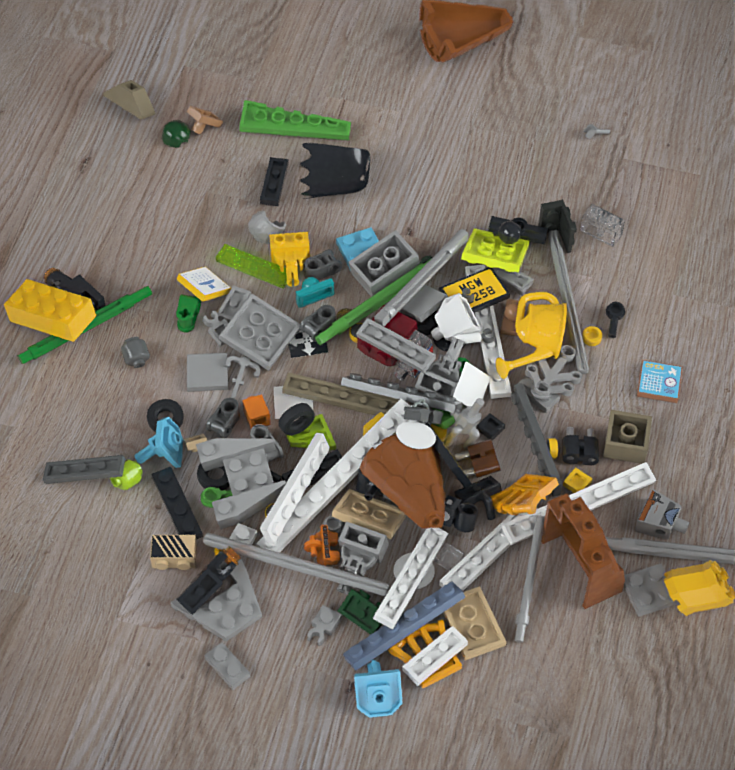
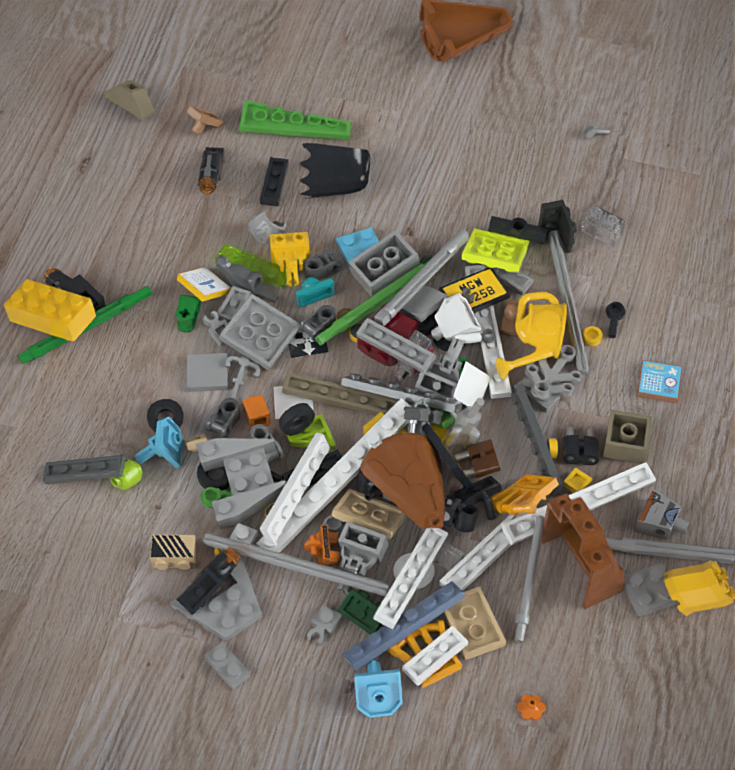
(135, 352): dark grey head -> none
(175, 133): dark green hair -> none
(176, 503): black plate -> none
(210, 169): none -> plate
(244, 278): none -> dark grey animal
(415, 435): white sticker -> none
(490, 427): black tile -> none
(508, 232): black piece -> none
(531, 707): none -> orange plant

